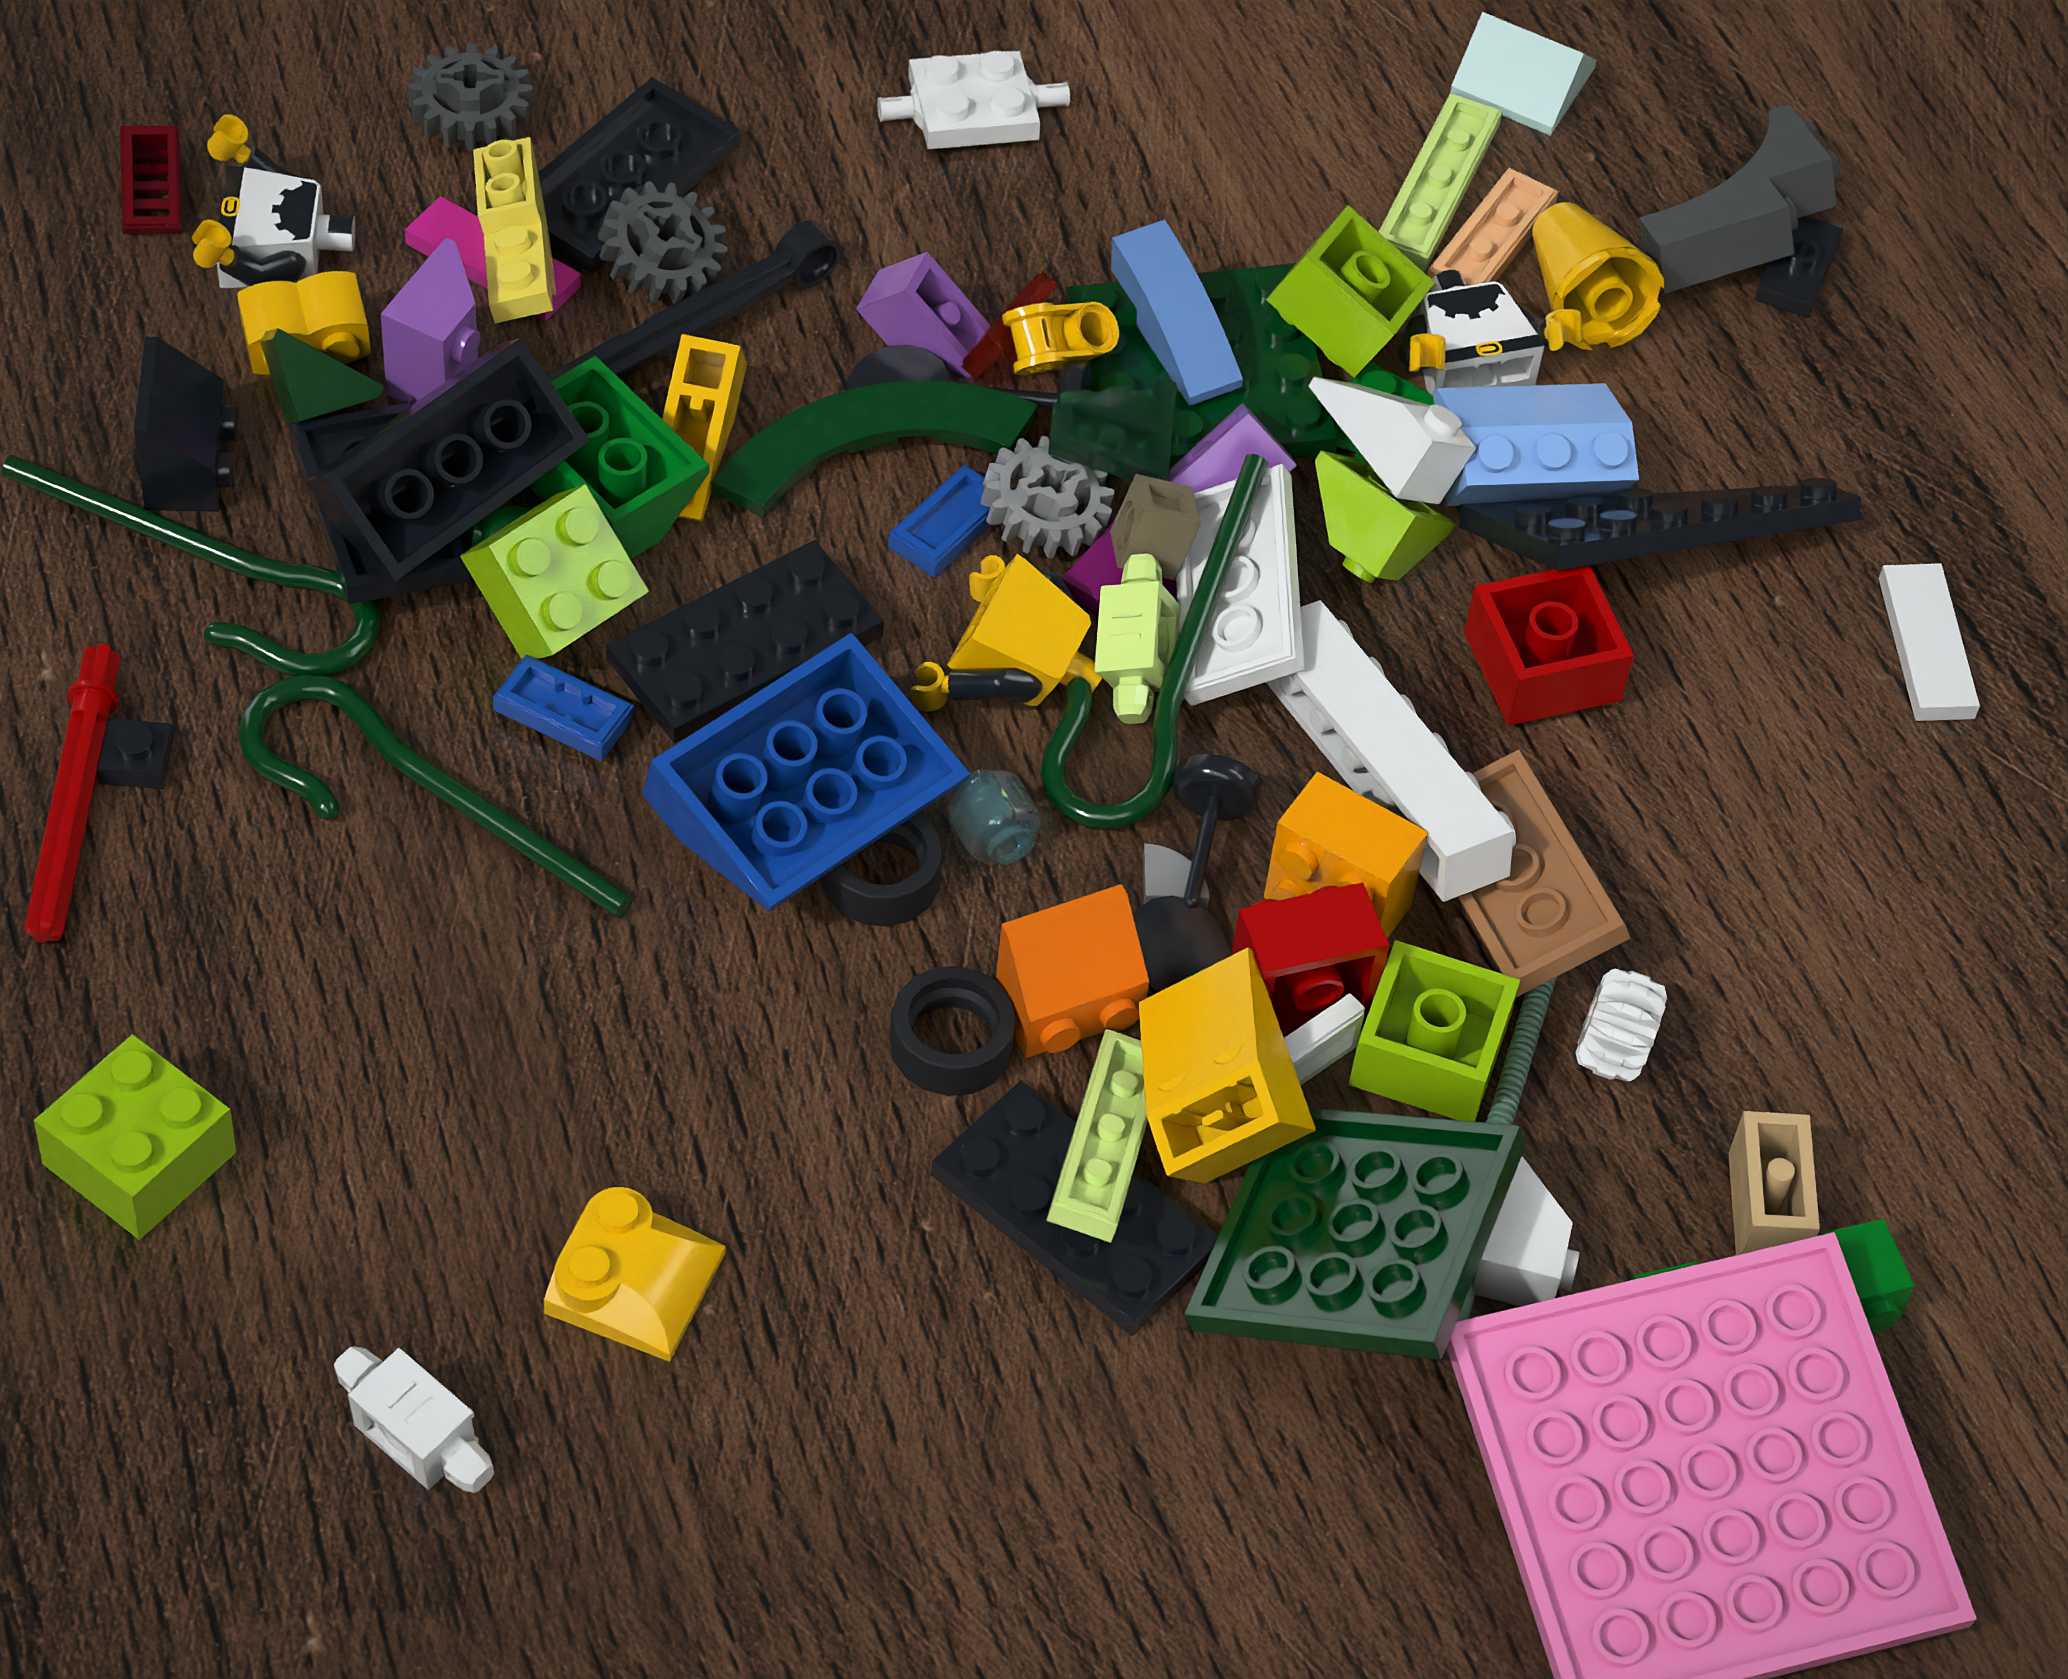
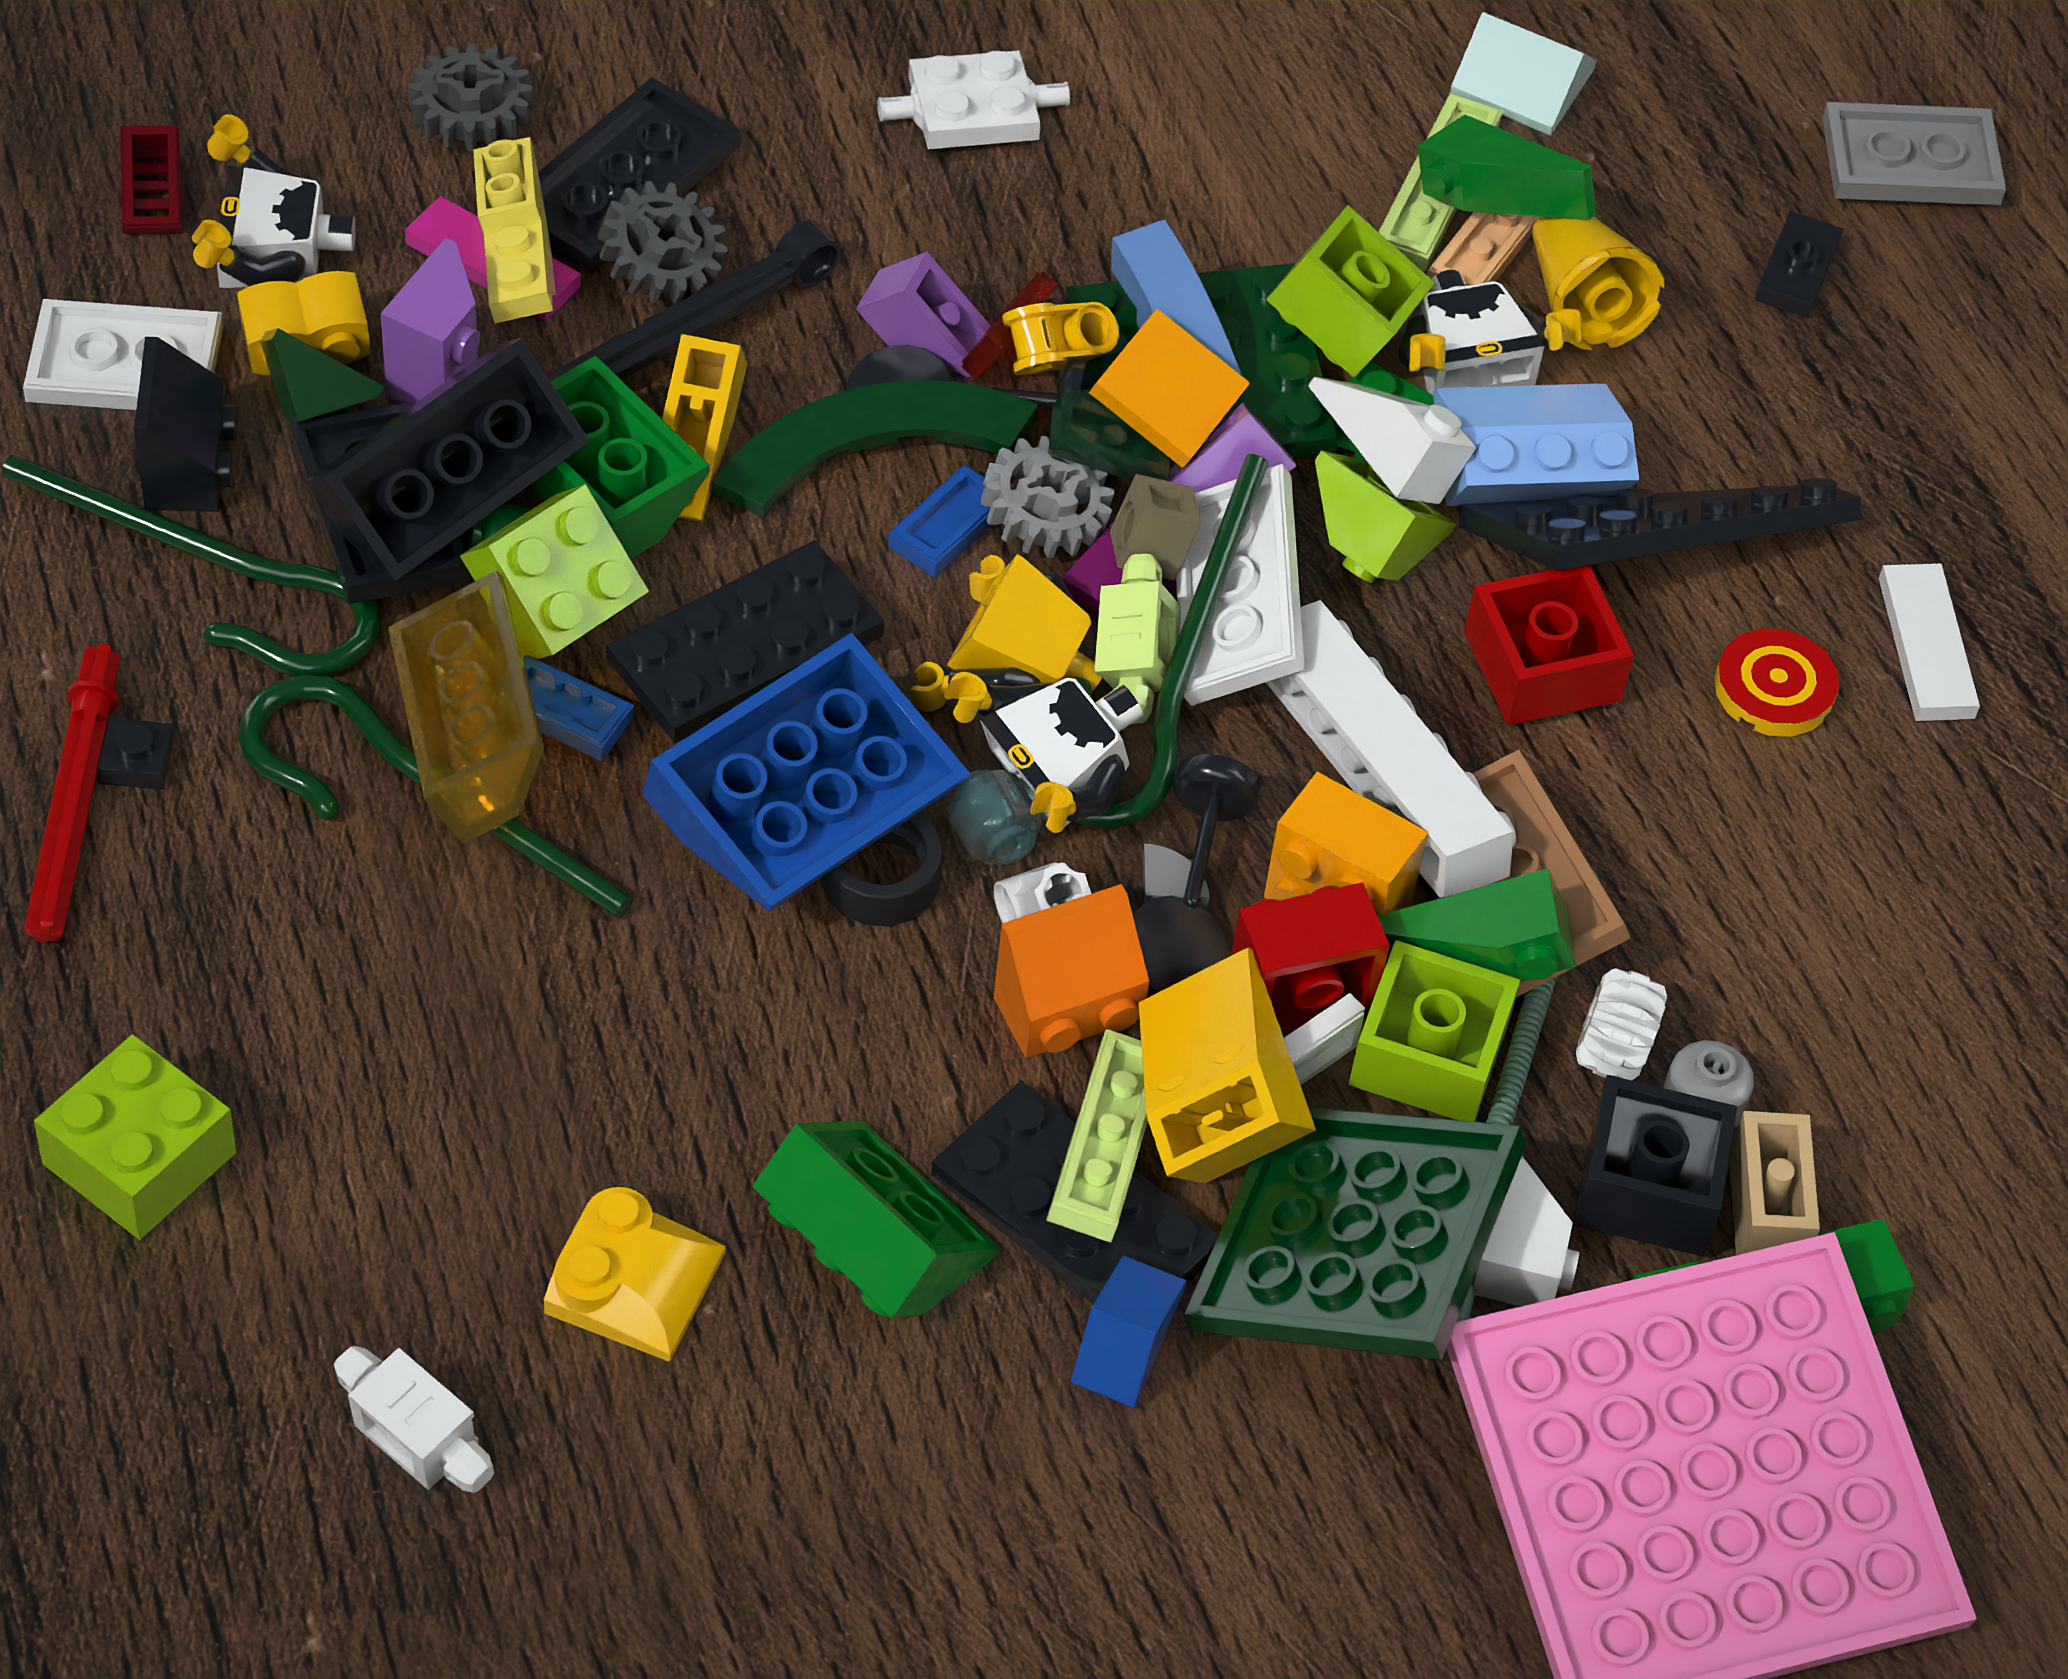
(95, 350): none -> white tile
(469, 707): none -> clear yellow slope
(872, 1217): none -> green slope
(963, 990): black tyre -> none
(1038, 890): none -> white piece
(1053, 741): none -> torso
(1126, 1331): none -> blue slope
(1169, 388): none -> light orange tile
(1503, 173): none -> green slope
(1503, 927): none -> green slope
(1656, 1166): none -> black slope
(1713, 1073): none -> light grey head
(1749, 214): dark grey arch -> none
(1776, 682): none -> red tile
(1913, 153): none -> light grey plate

